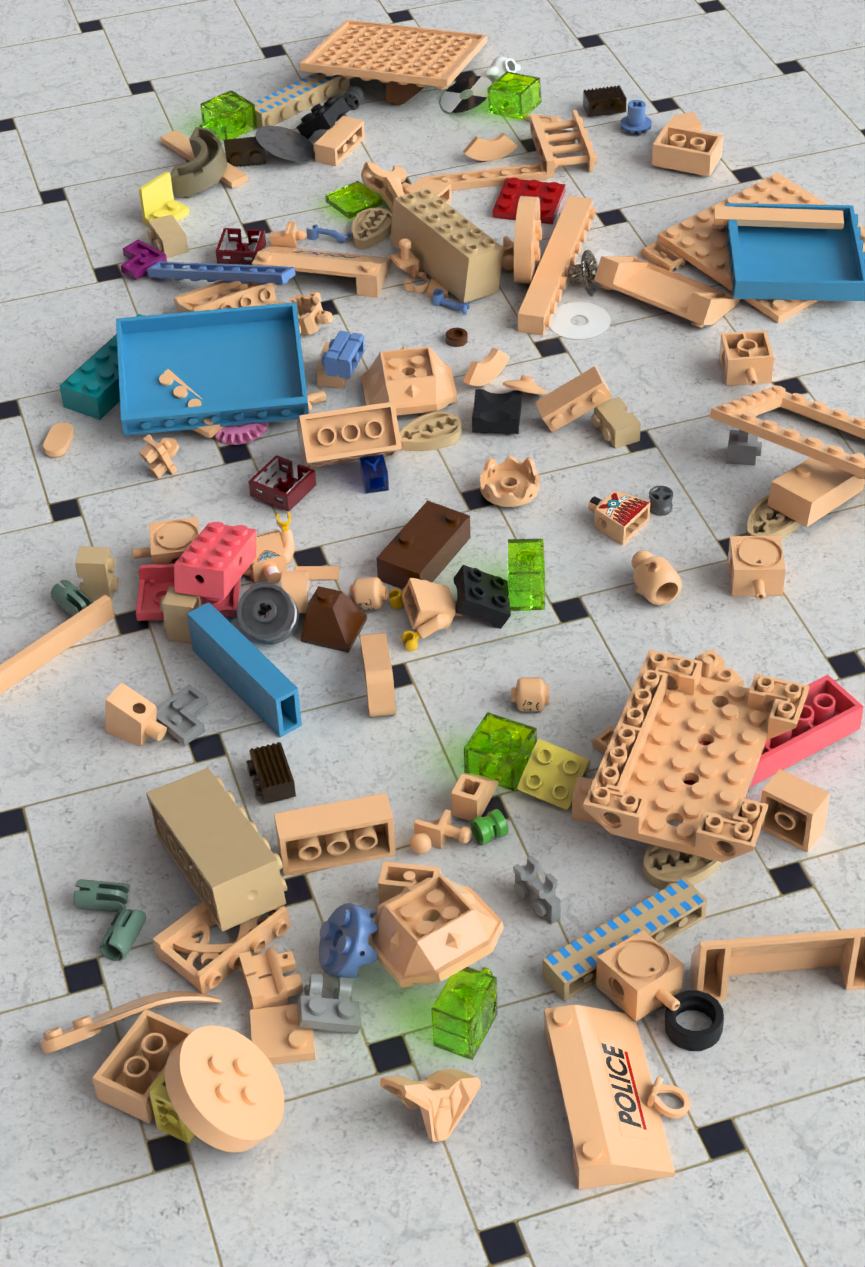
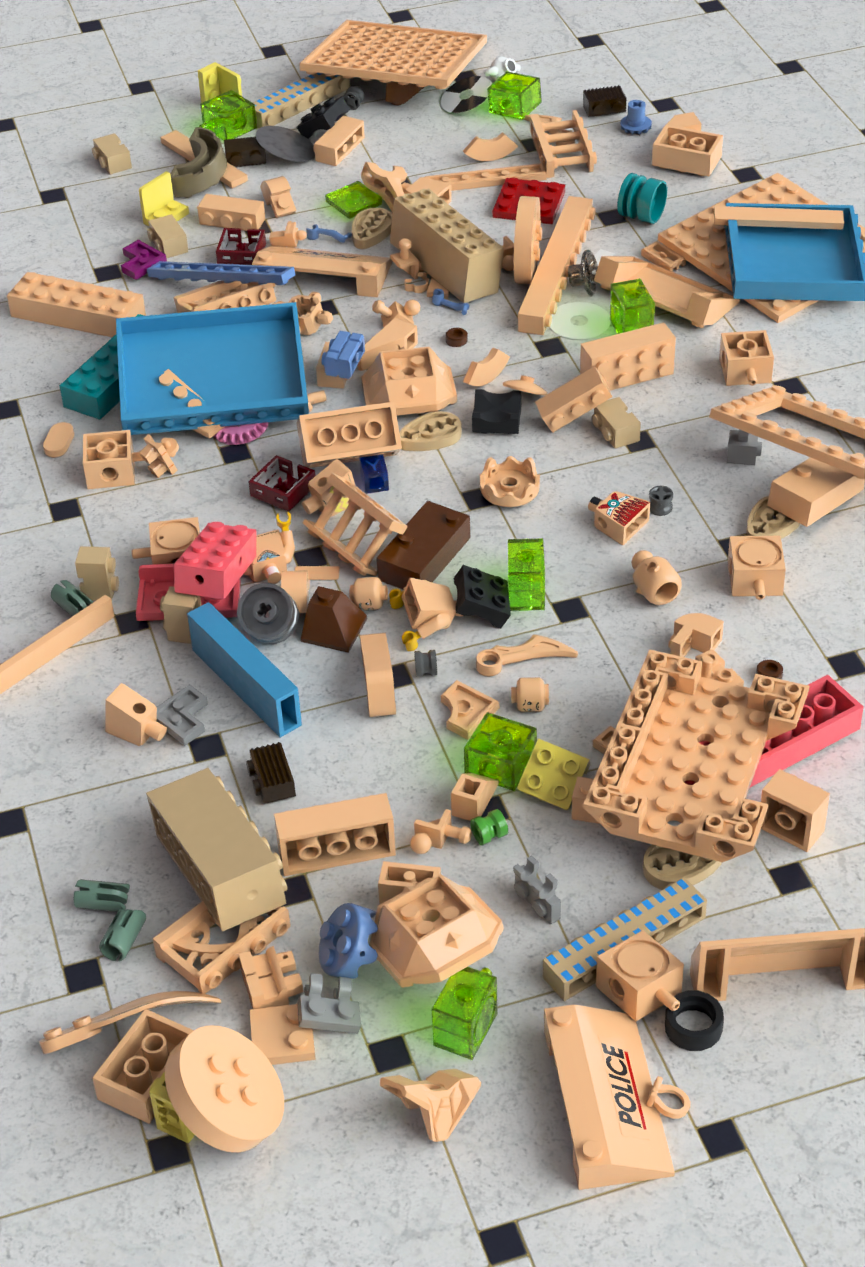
(72, 304): none -> light nougat brick
(109, 459): none -> light nougat piece
(111, 154): none -> tan brick
(217, 80): none -> light yellow bracket
(231, 212): none -> light nougat brick
(277, 194): none -> light nougat brick
(322, 490): none -> light nougat torso
(373, 512): none -> light nougat fence
(391, 337): none -> light nougat slope
(397, 311): none -> light nougat piece
(425, 663): none -> dark grey wheel
(466, 708): none -> light nougat tile
(535, 647): none -> light nougat piece
(631, 306): none -> clear neon green piece
(631, 356): none -> light nougat brick
(642, 198): none -> teal wheel
(695, 632): none -> light nougat brick
(770, 668): none -> reddish brown tile

